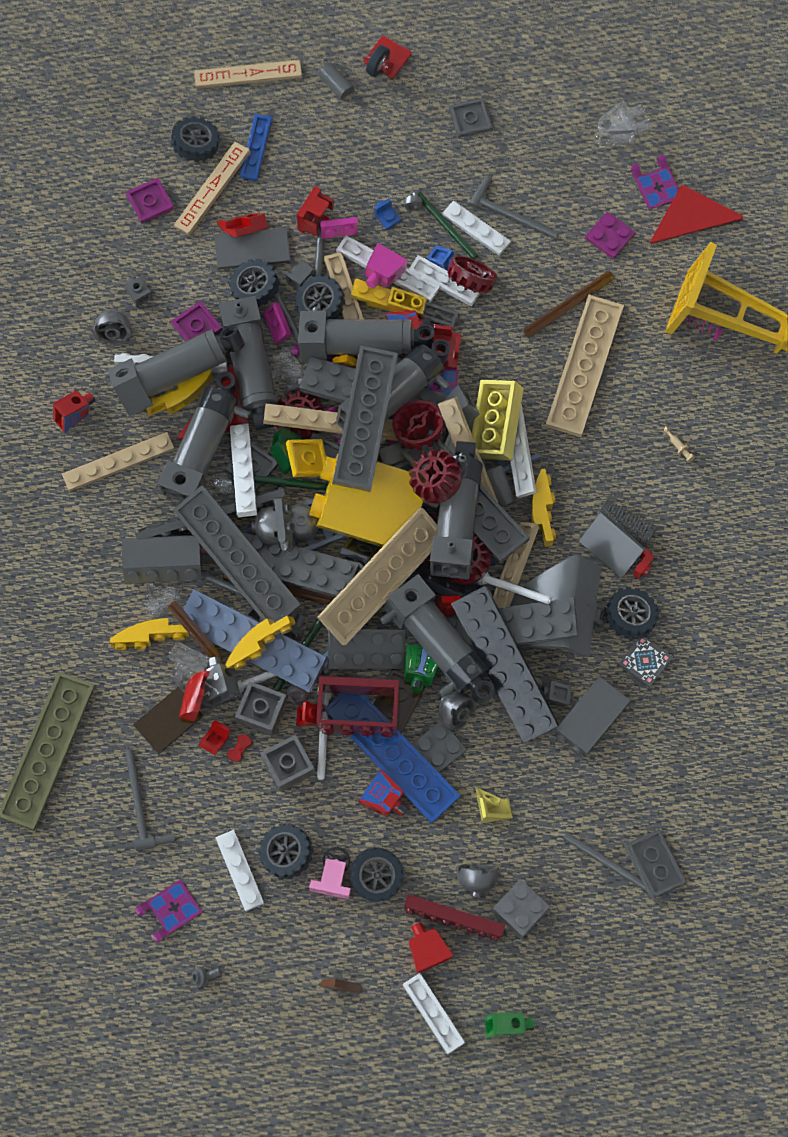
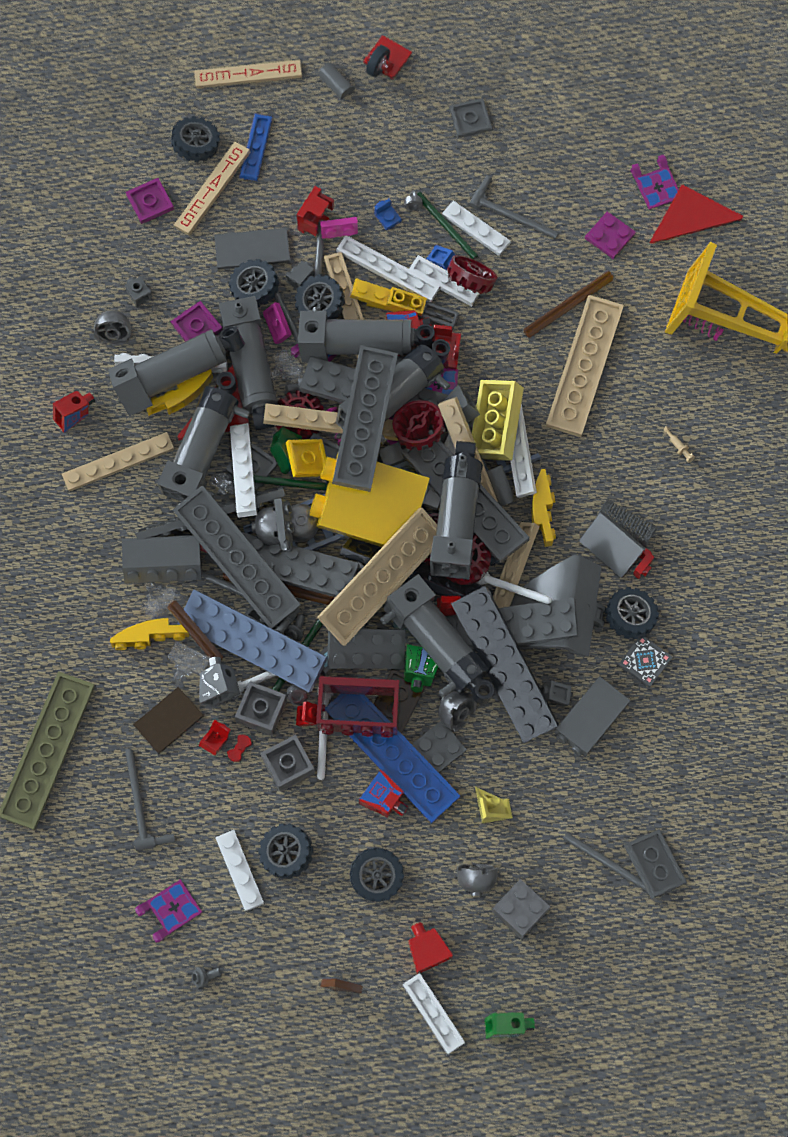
(193, 696): red slope -> none
(243, 224): red slope -> none
(252, 644): yellow slope -> none
(333, 875): bright pink piece -> none
(345, 360): light orange tile -> none
(384, 267): dark pink torso -> none
(439, 484): dark red gear -> none
(454, 917): dark red piece -> none
(621, 125): clear piece -> none

